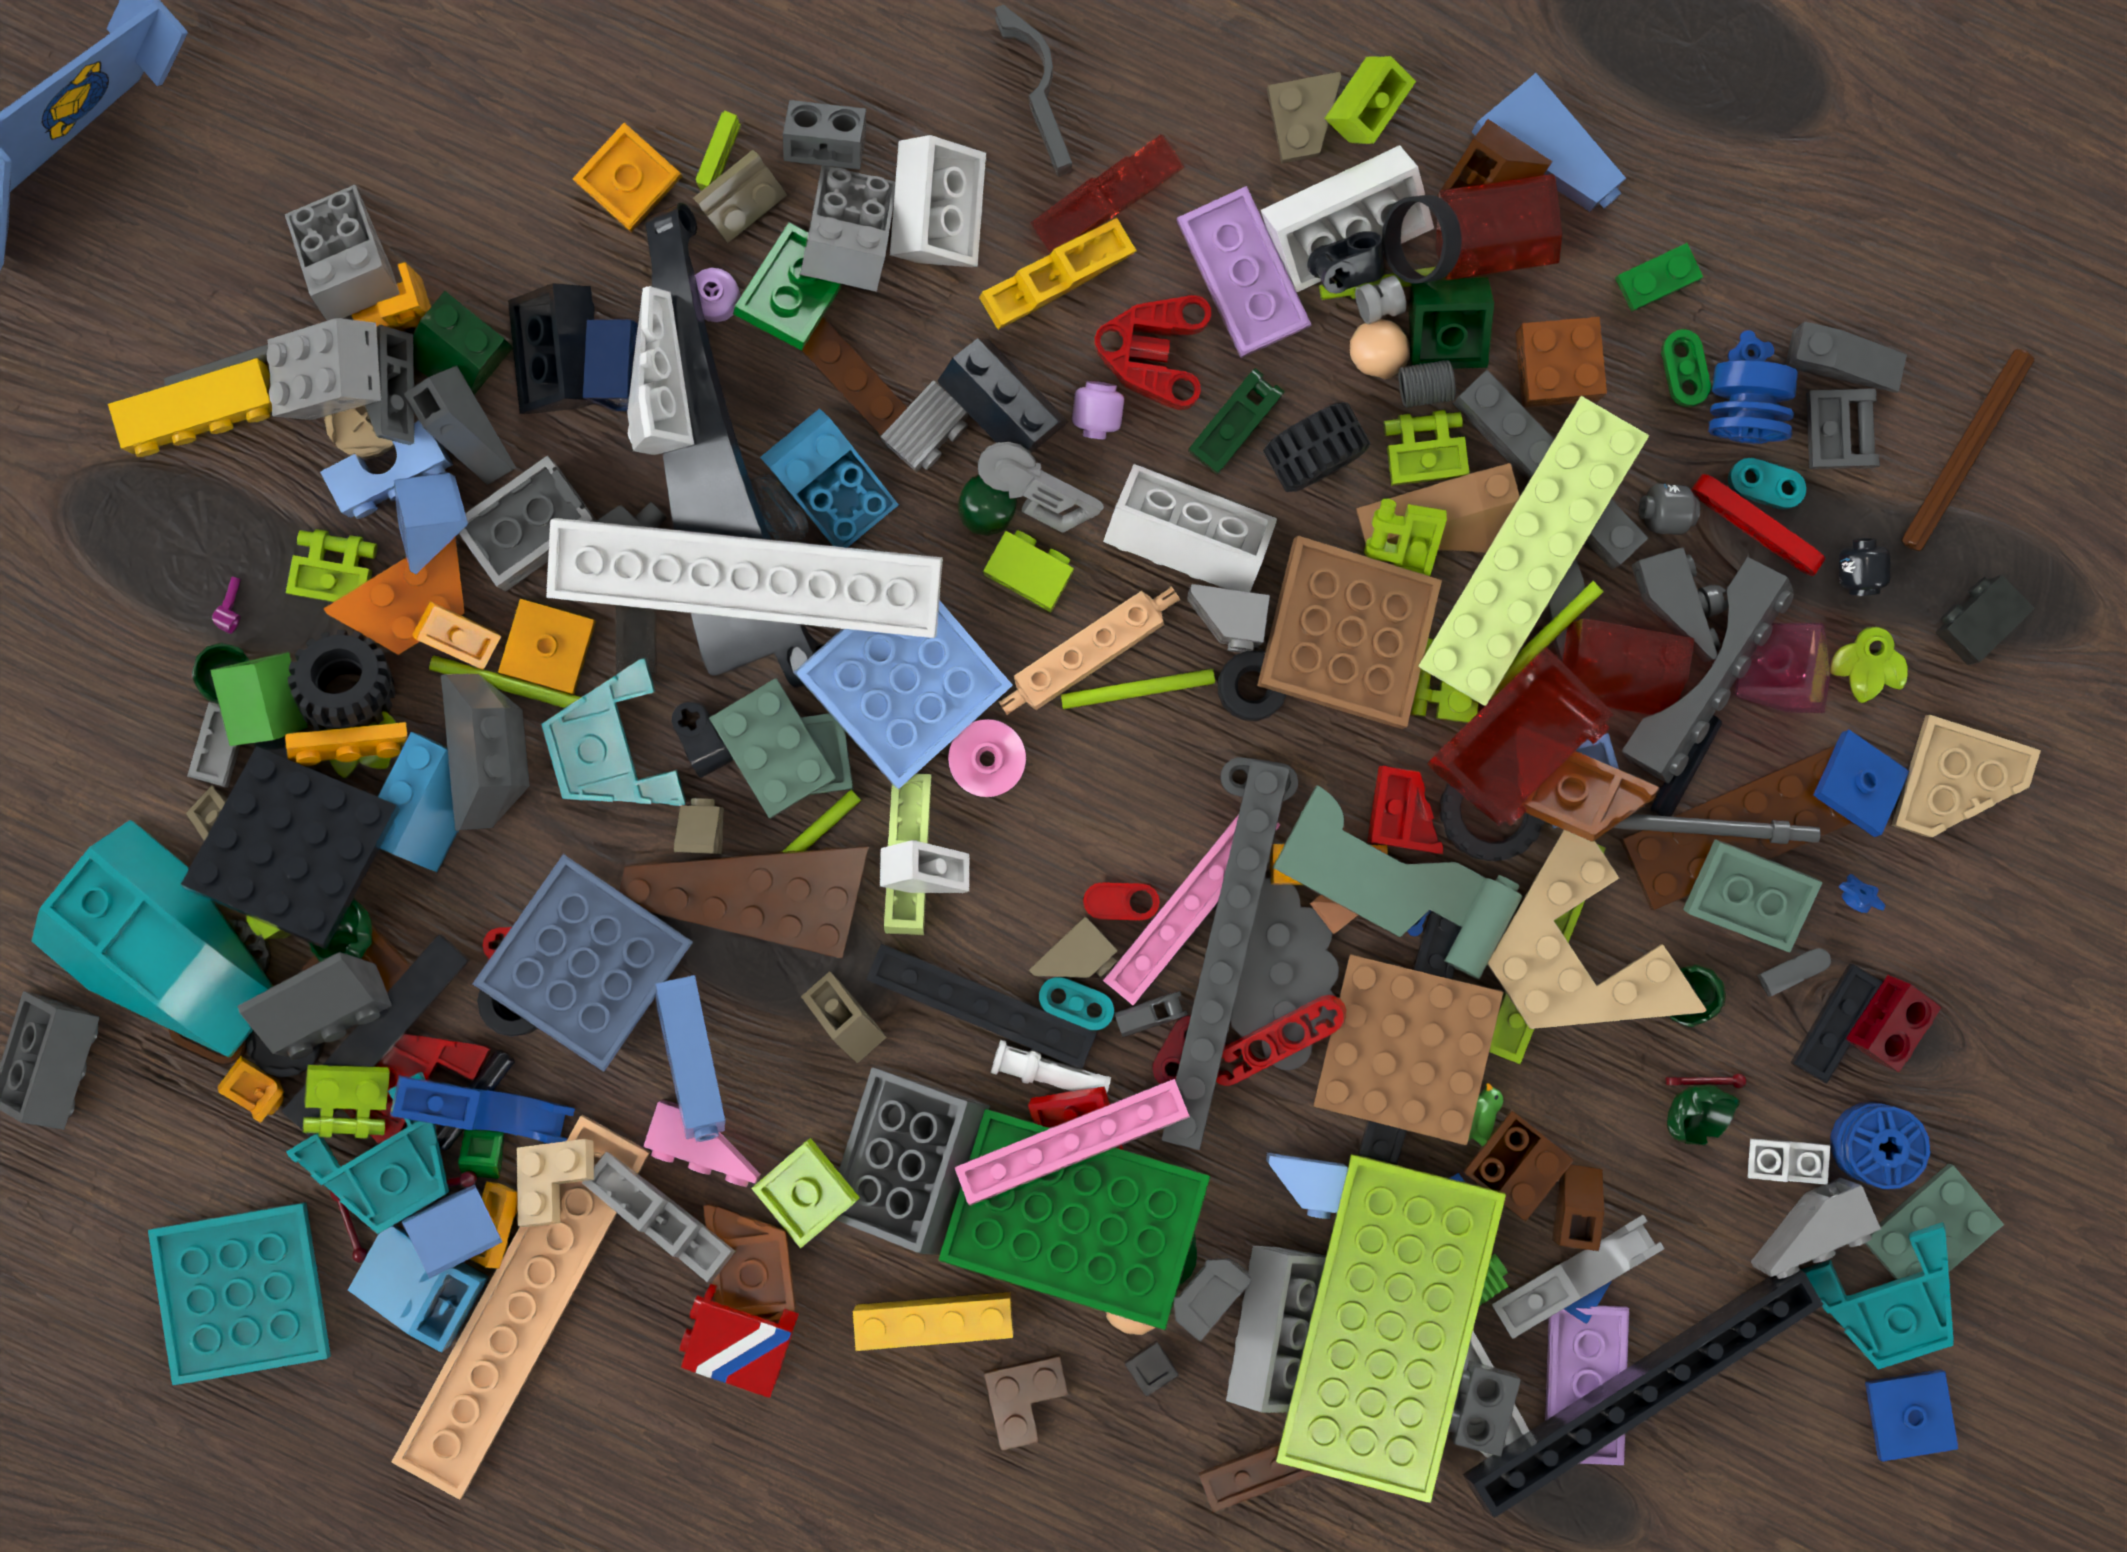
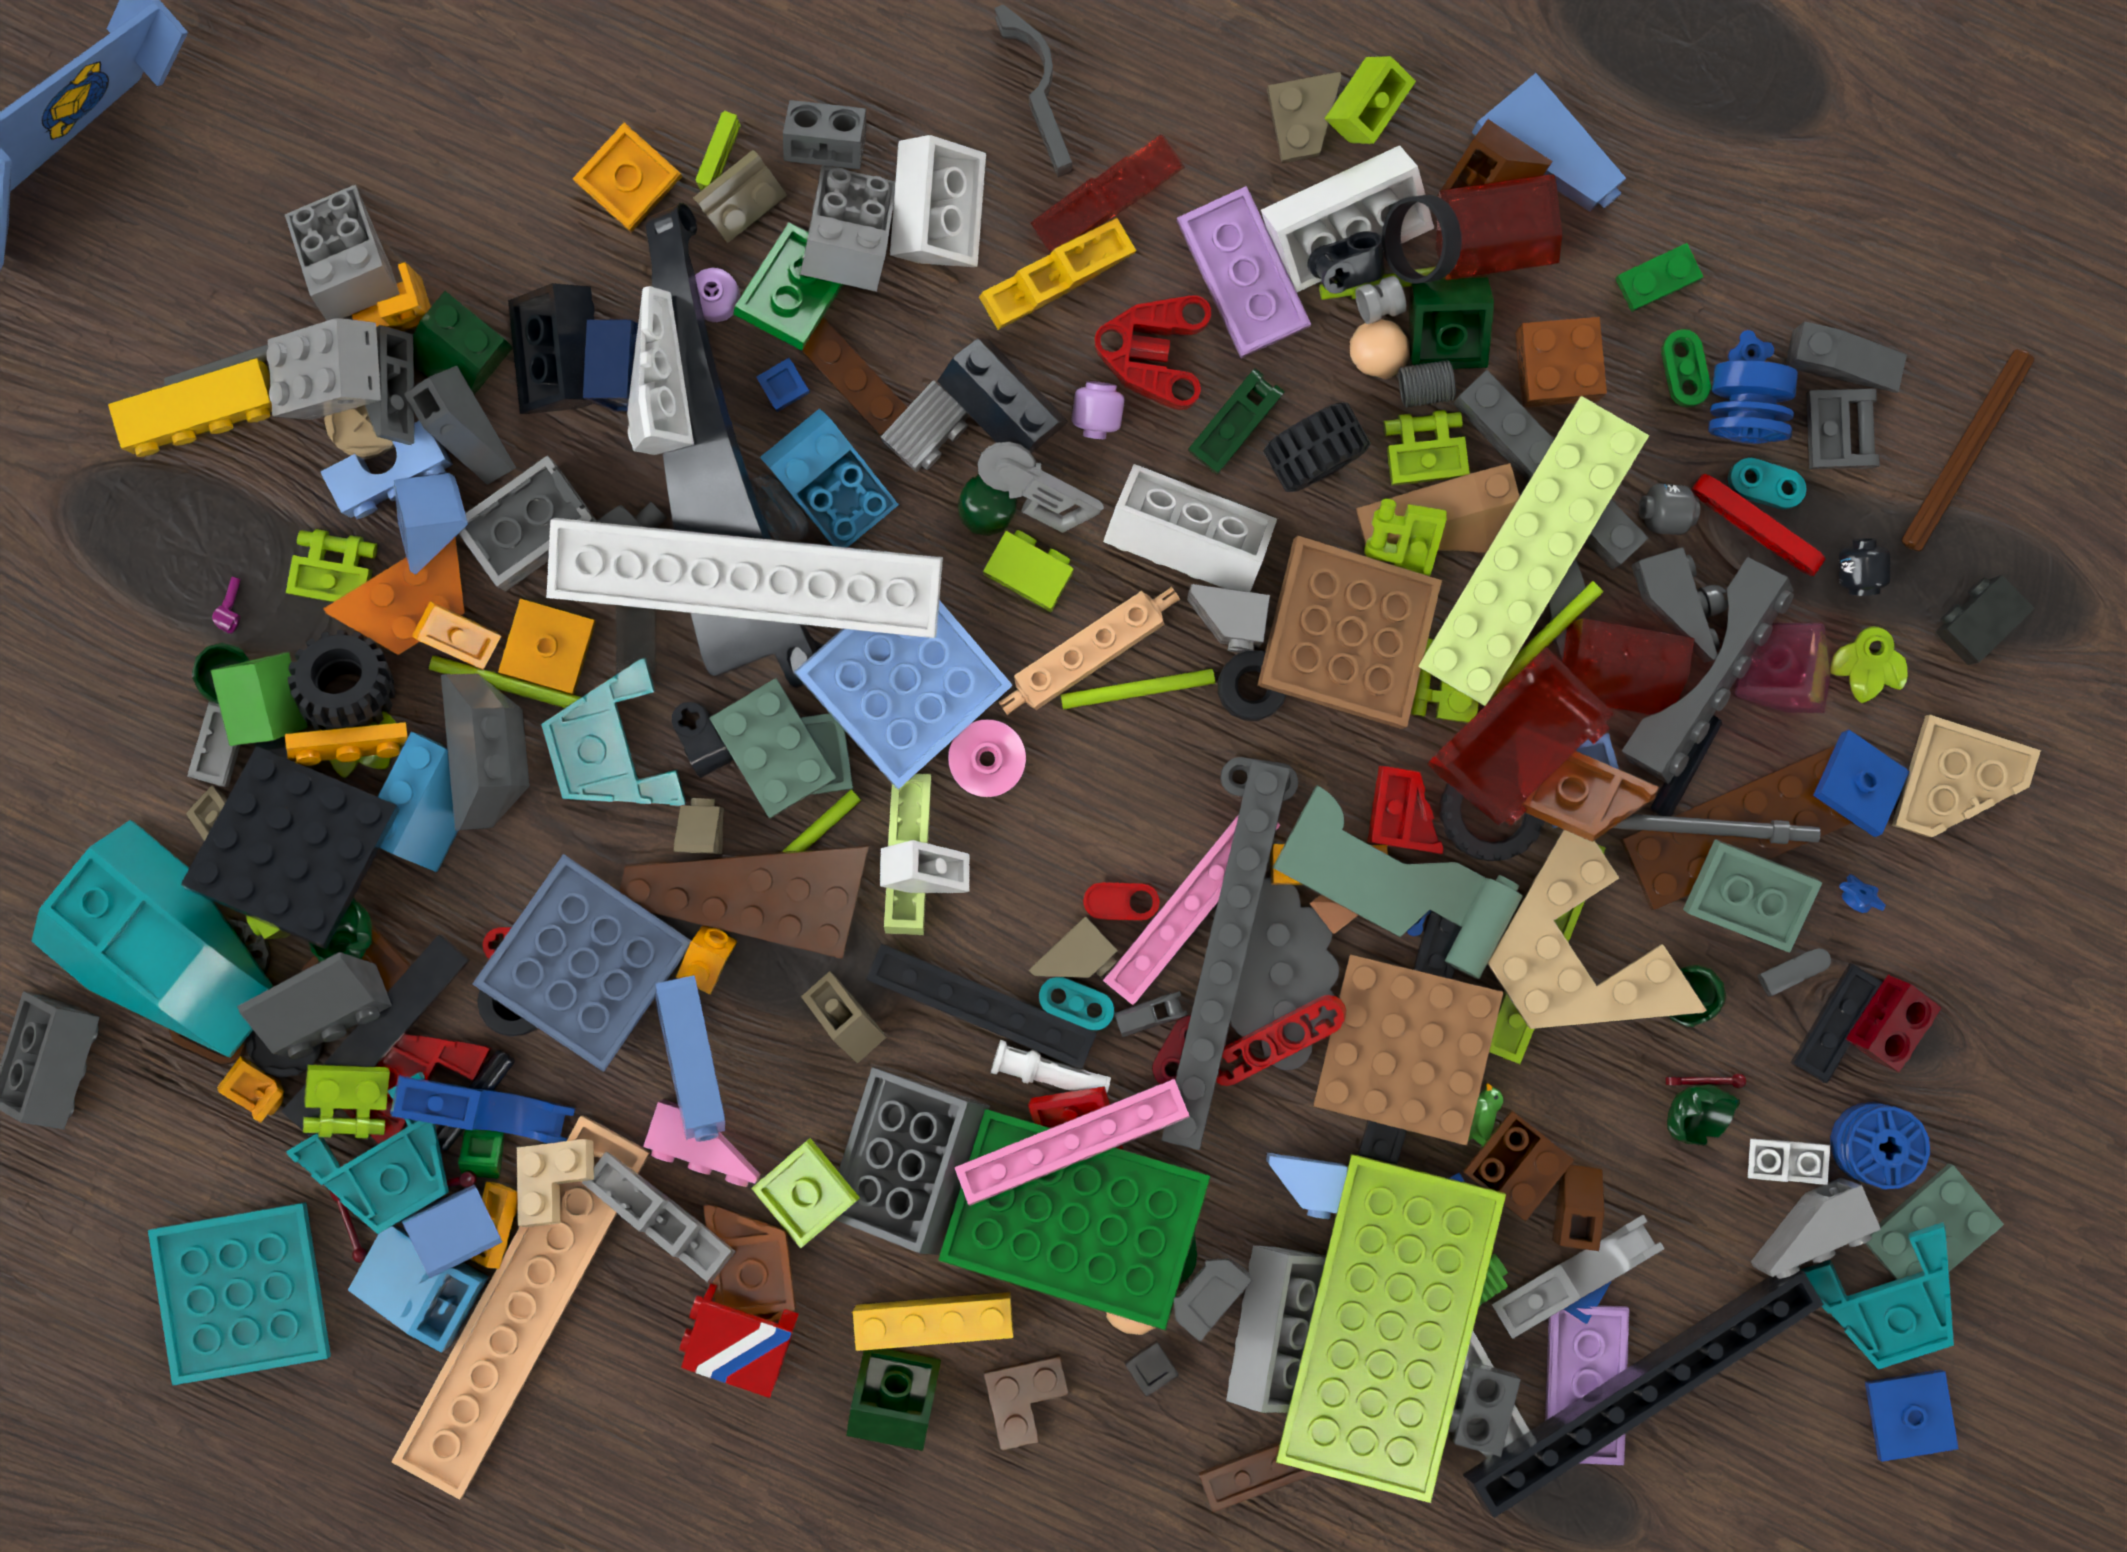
(706, 957): none -> light orange bracket
(783, 384): none -> blue plate
(893, 1398): none -> dark green slope

